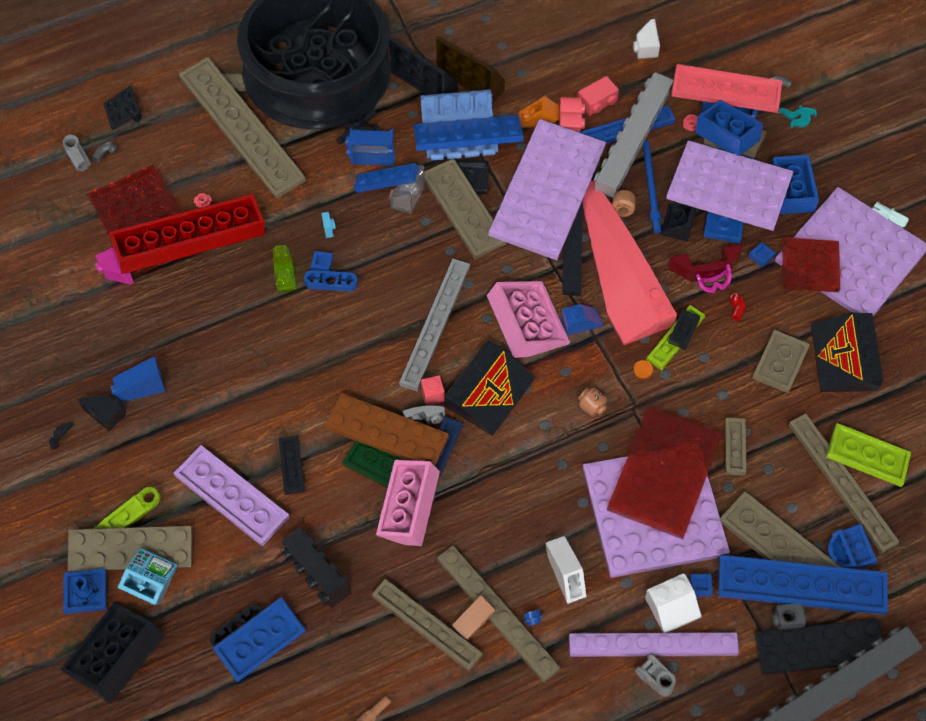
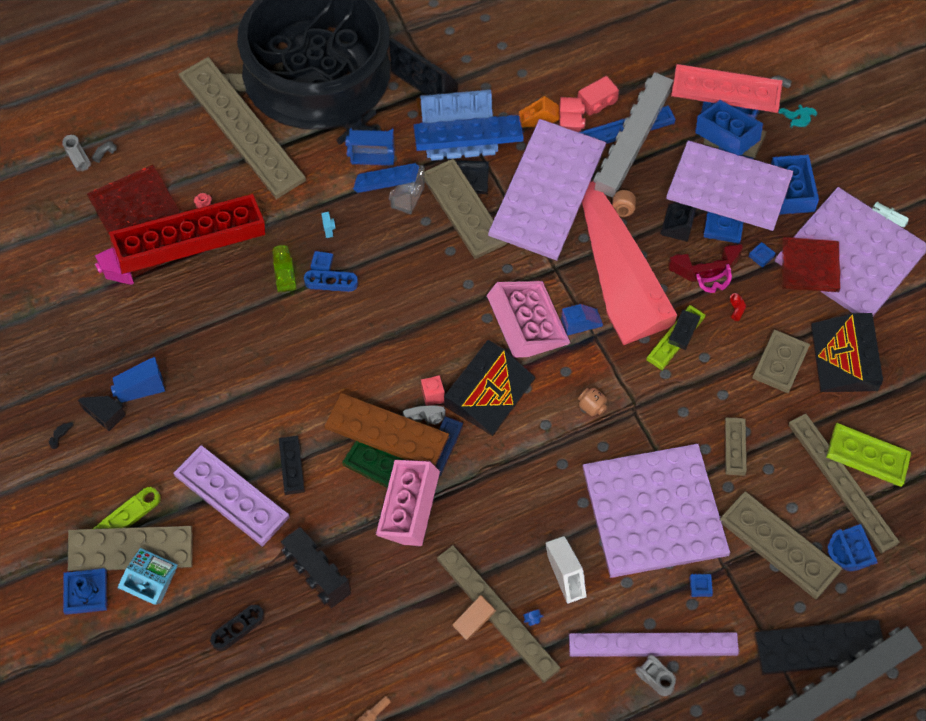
(112, 652): black slope -> none
(122, 108): black hinge -> none
(259, 639): blue tile -> none
(427, 625): dark tan plate -> none
(434, 325): light grey plate -> none
(468, 70): dark brown slope -> none
(573, 257): black tile -> none
(643, 369): orange piece -> none
(647, 41): white slope -> none
(655, 215): blue bar -> none
(664, 473): clear red plate -> none
(673, 603): white slope -> none
(690, 122): coral plate -> none
(795, 611): dark grey brick -> none
(803, 584): blue plate -> none

